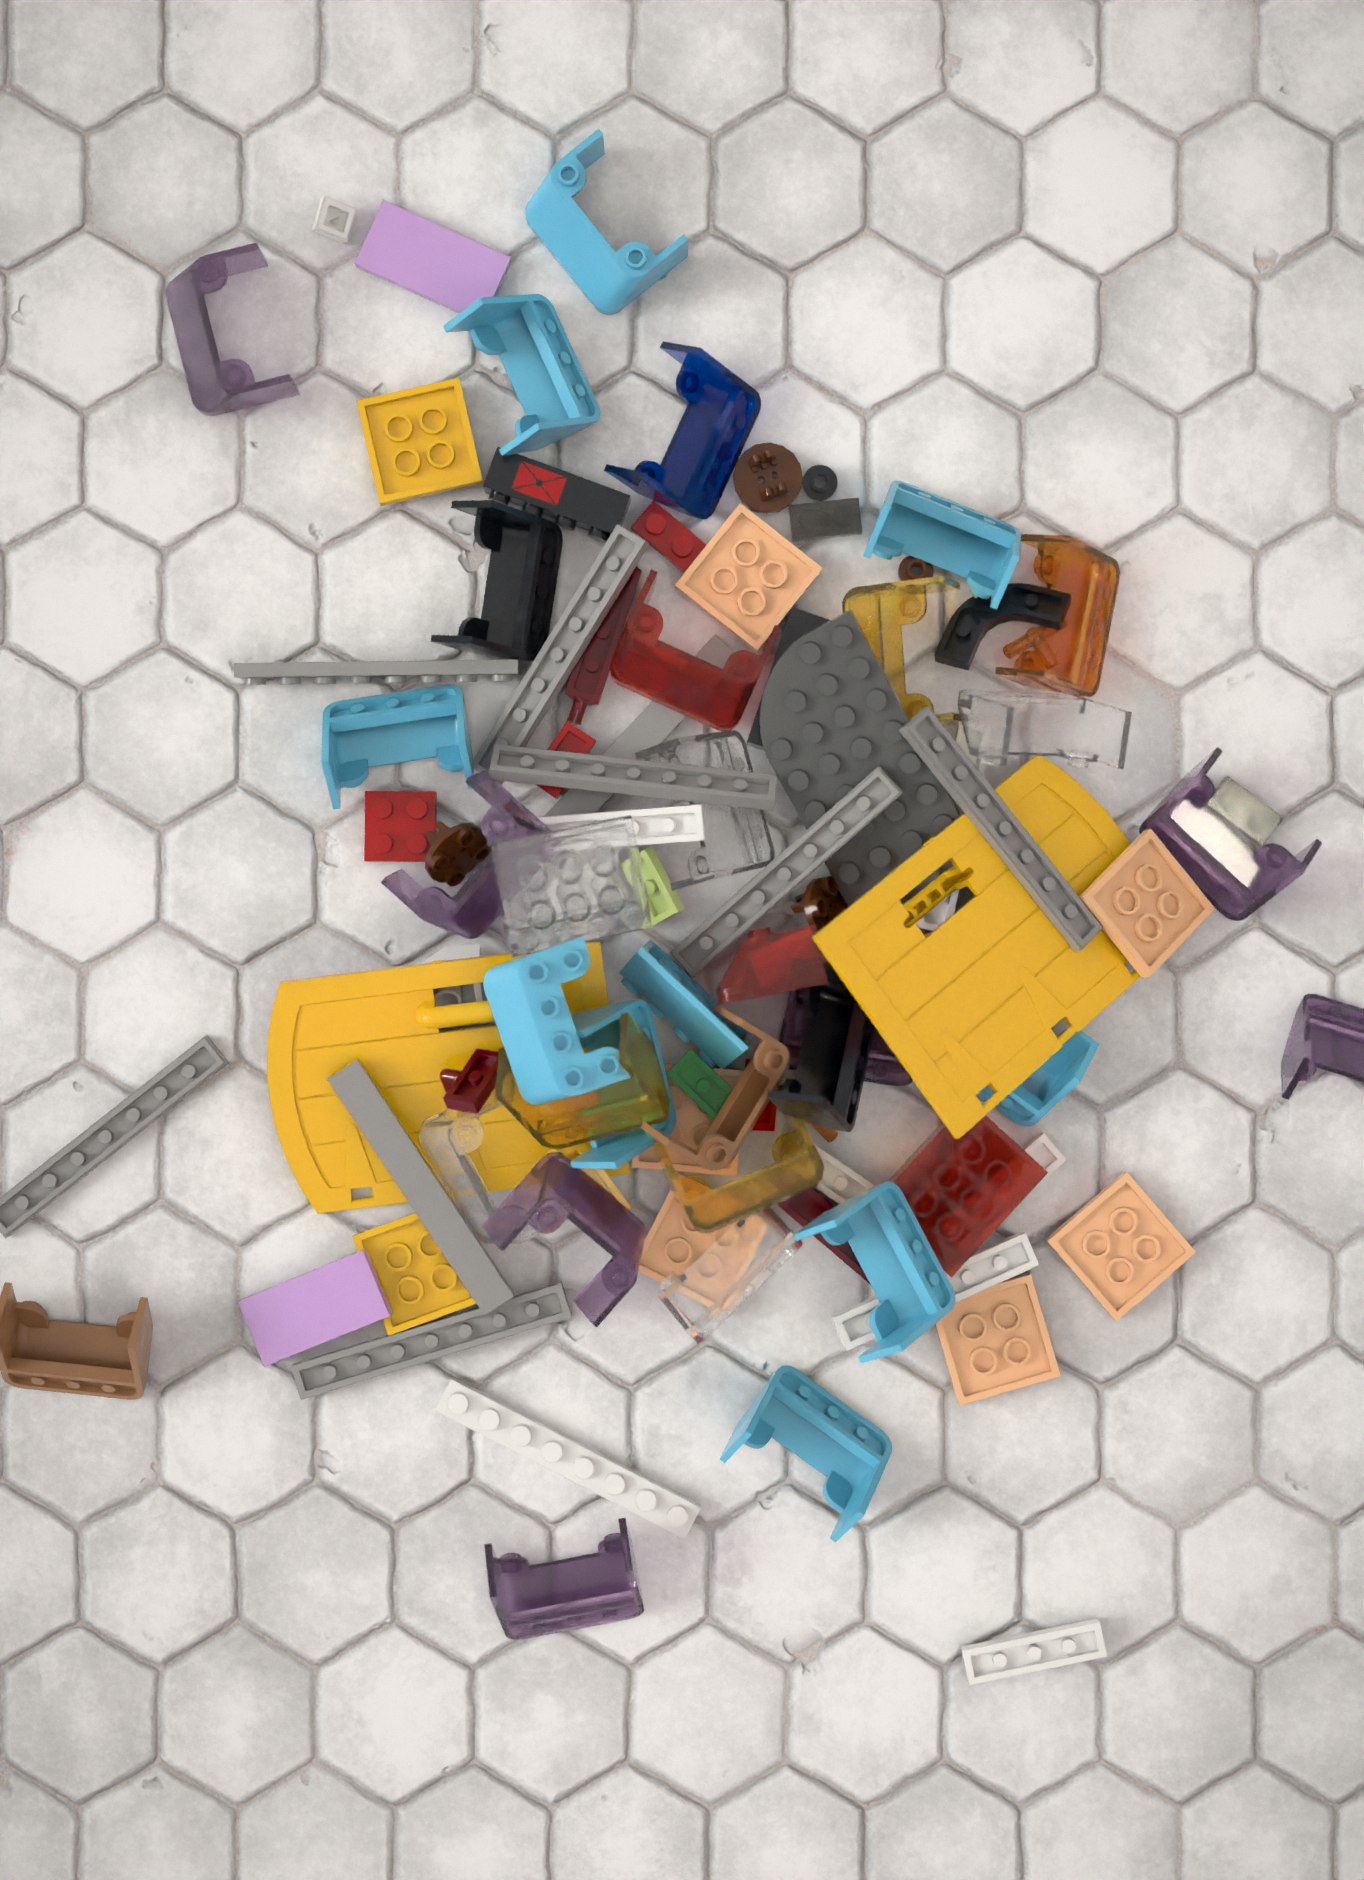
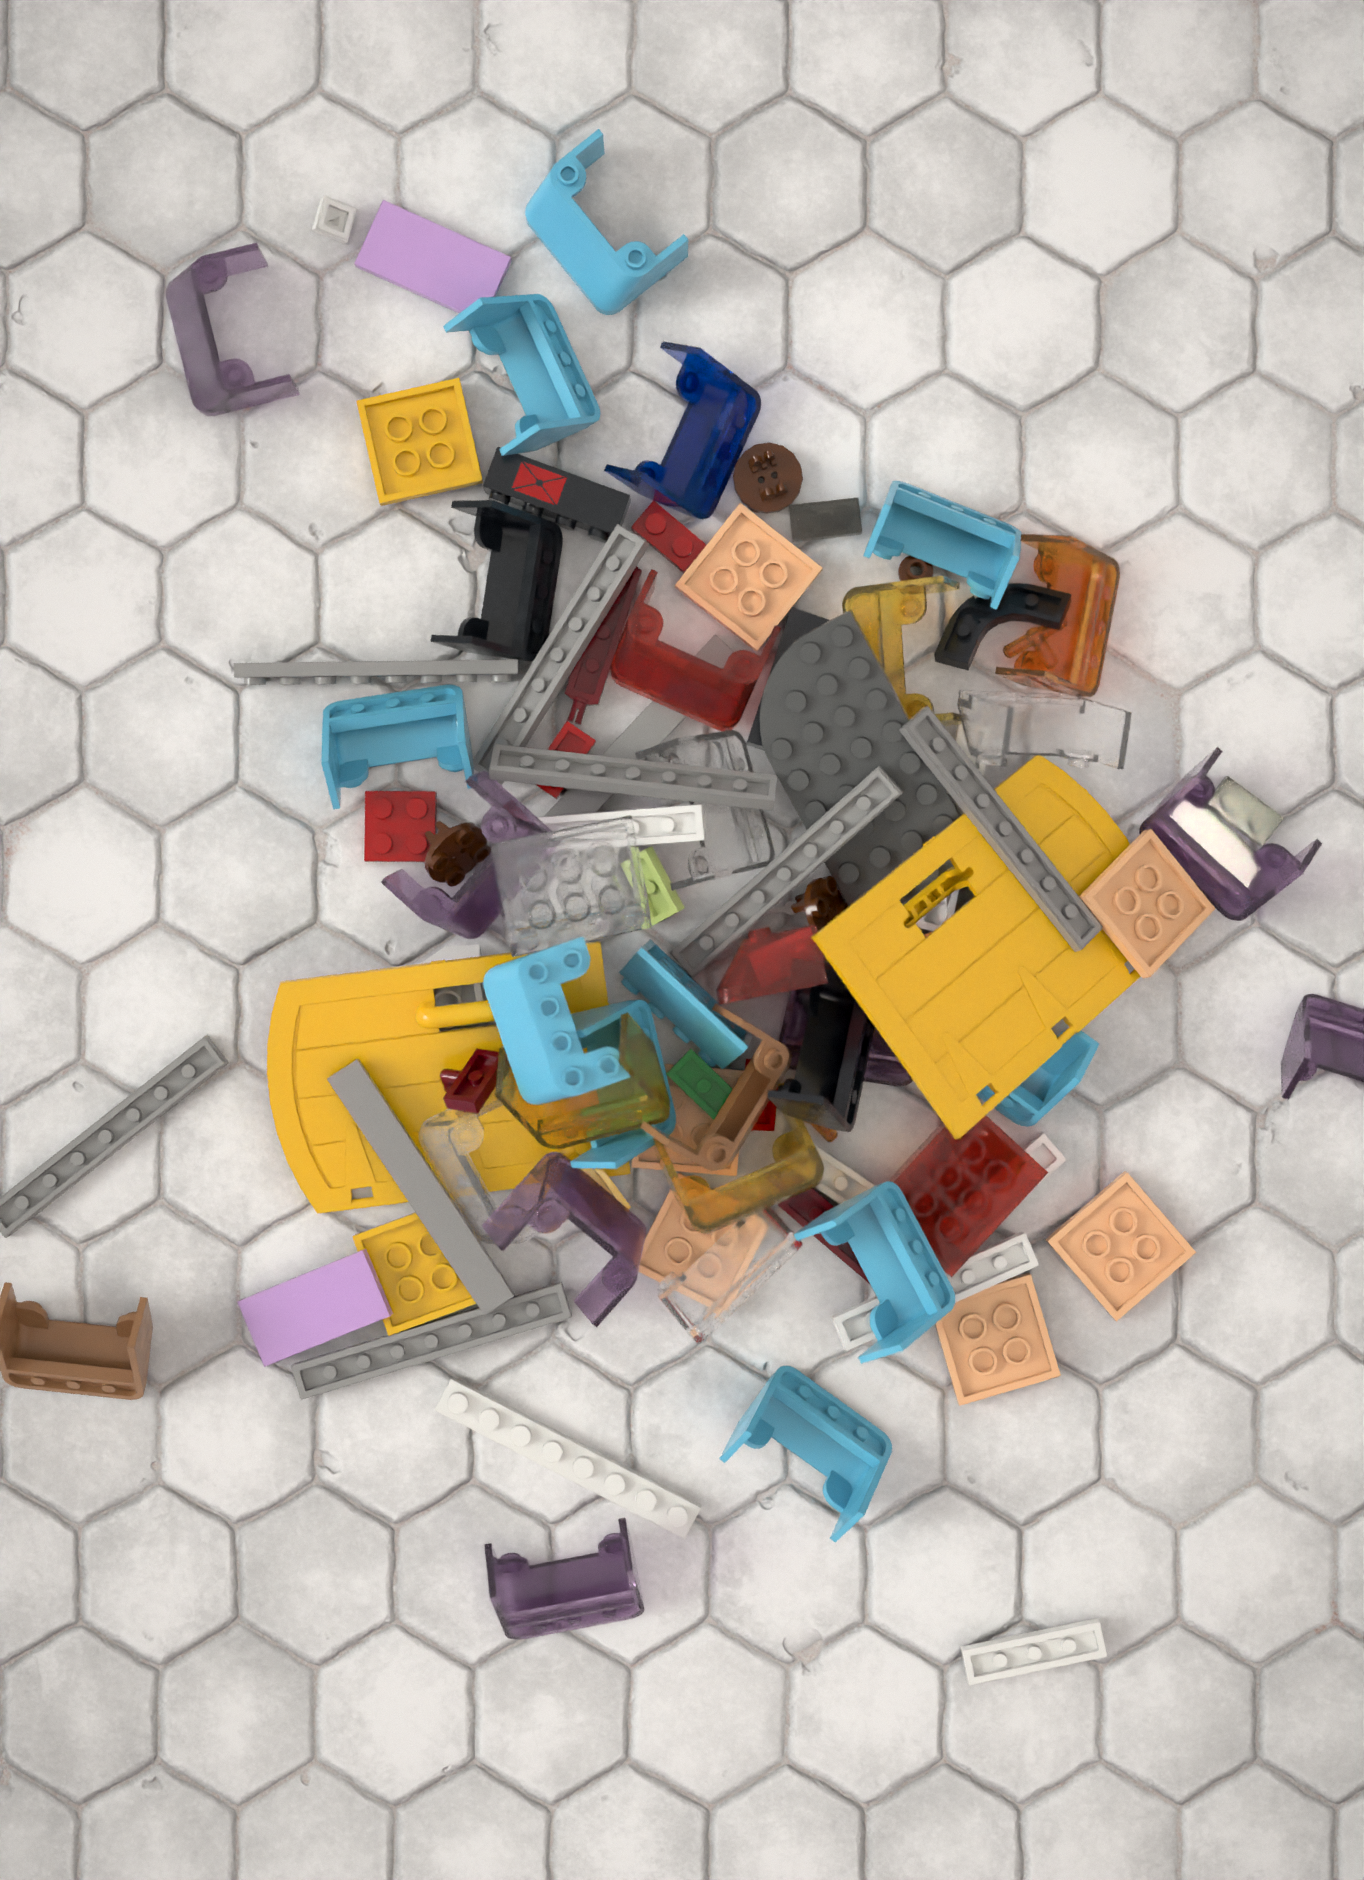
(819, 493): black plate -> none

